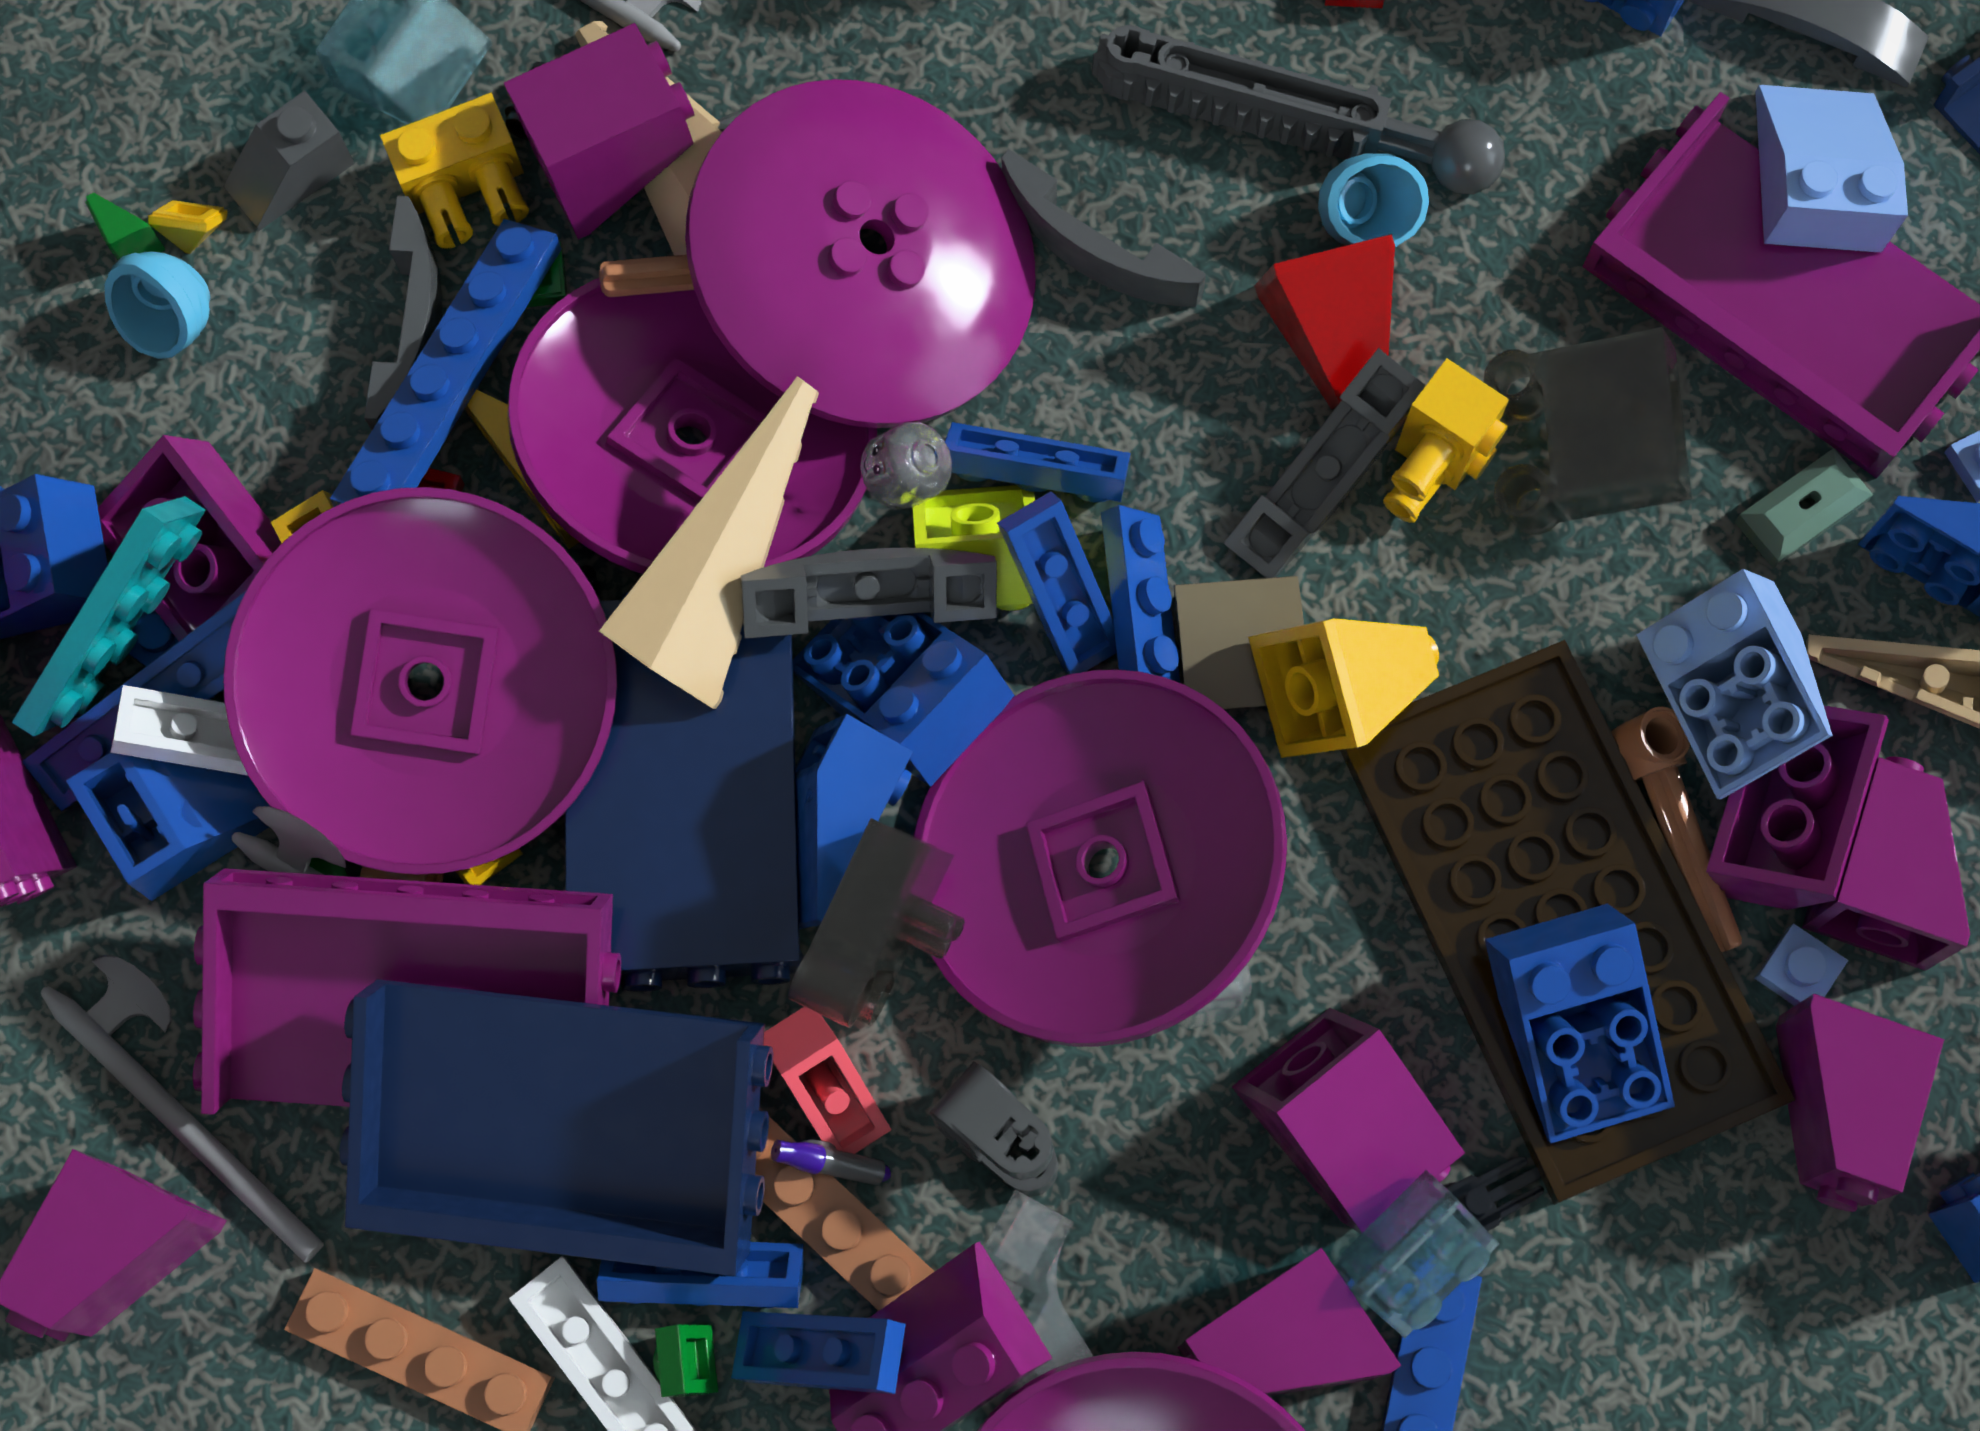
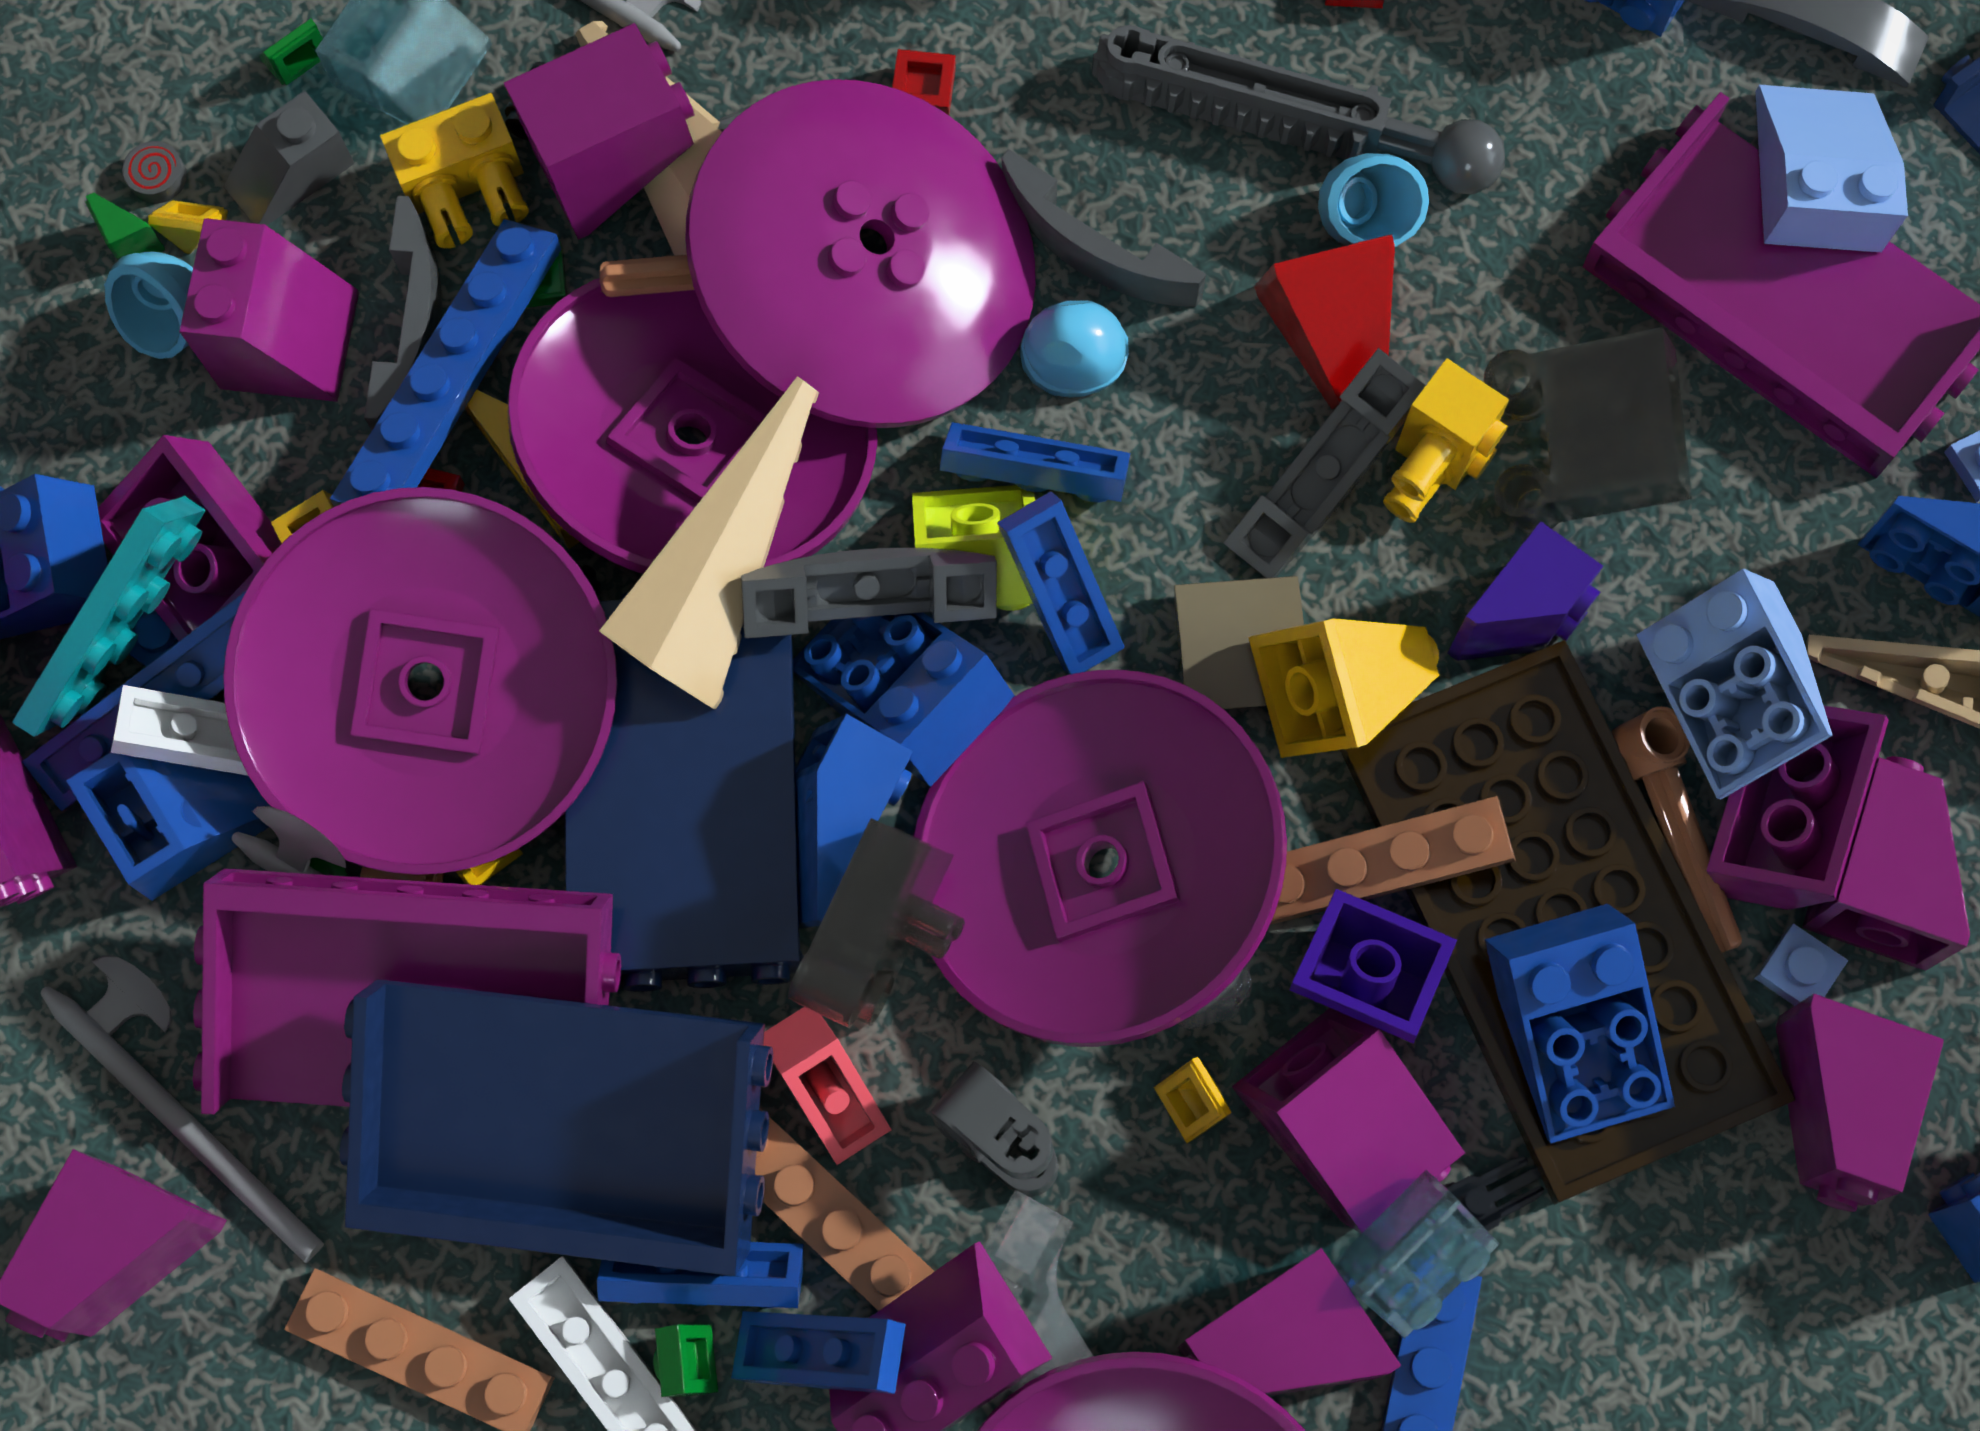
(154, 172): none -> dark grey tile
(267, 314): none -> magenta slope
(293, 53): none -> green slope
(824, 1158): piece -> none
(906, 465): clear head -> none
(926, 76): none -> red plate
(1074, 349): none -> medium azure hat
(1140, 592): blue plate -> none
(1193, 1099): none -> yellow slope
(1373, 965): none -> dark purple slope
(1395, 857): none -> nougat plate
(1531, 600): none -> dark purple slope
(1782, 527): sand green piece -> none

